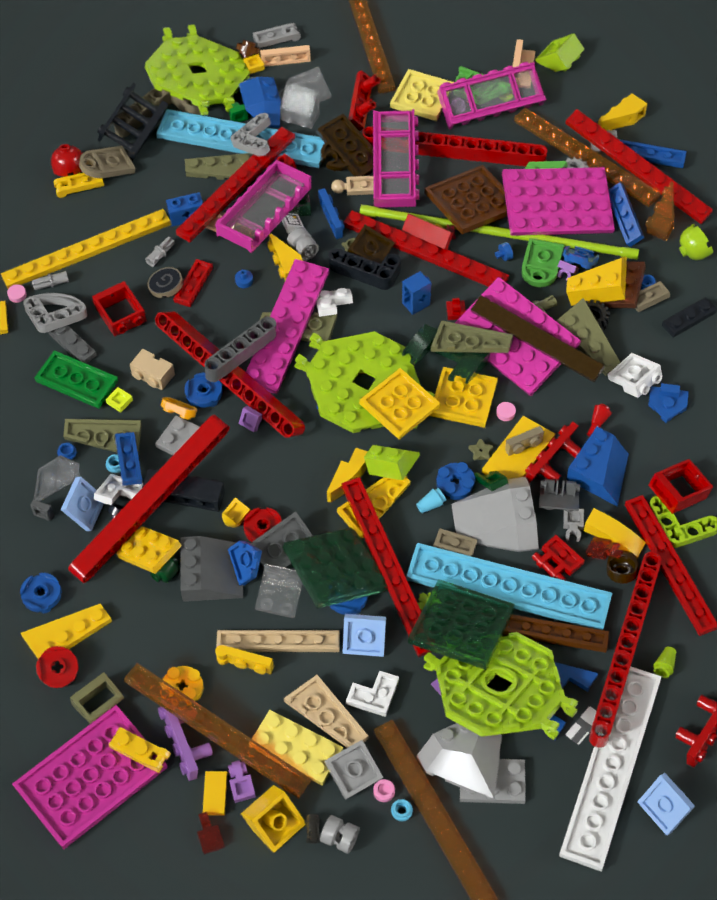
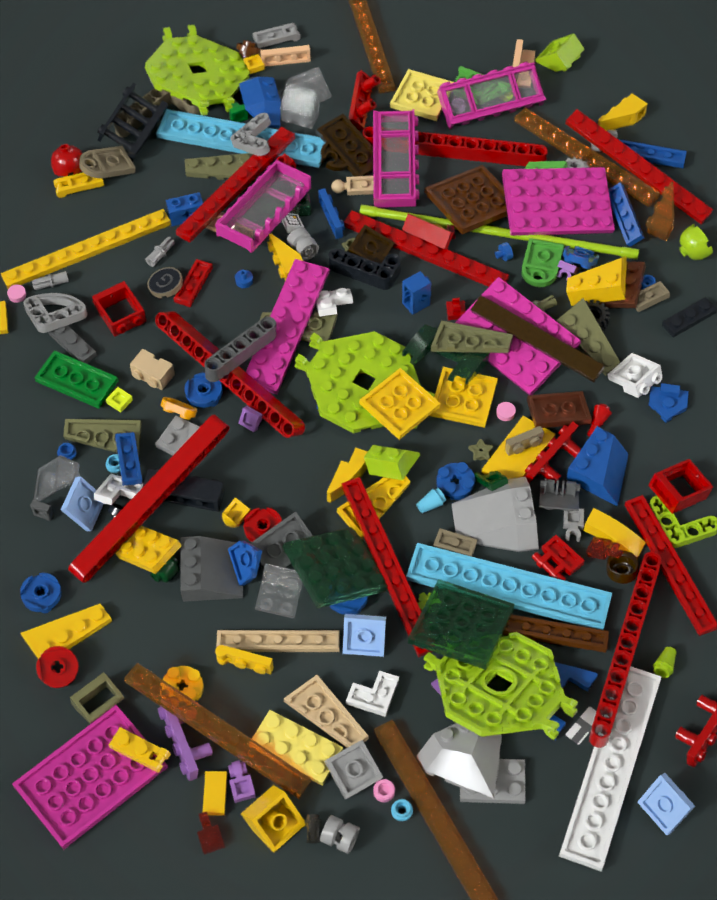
(559, 409): none -> copper plate

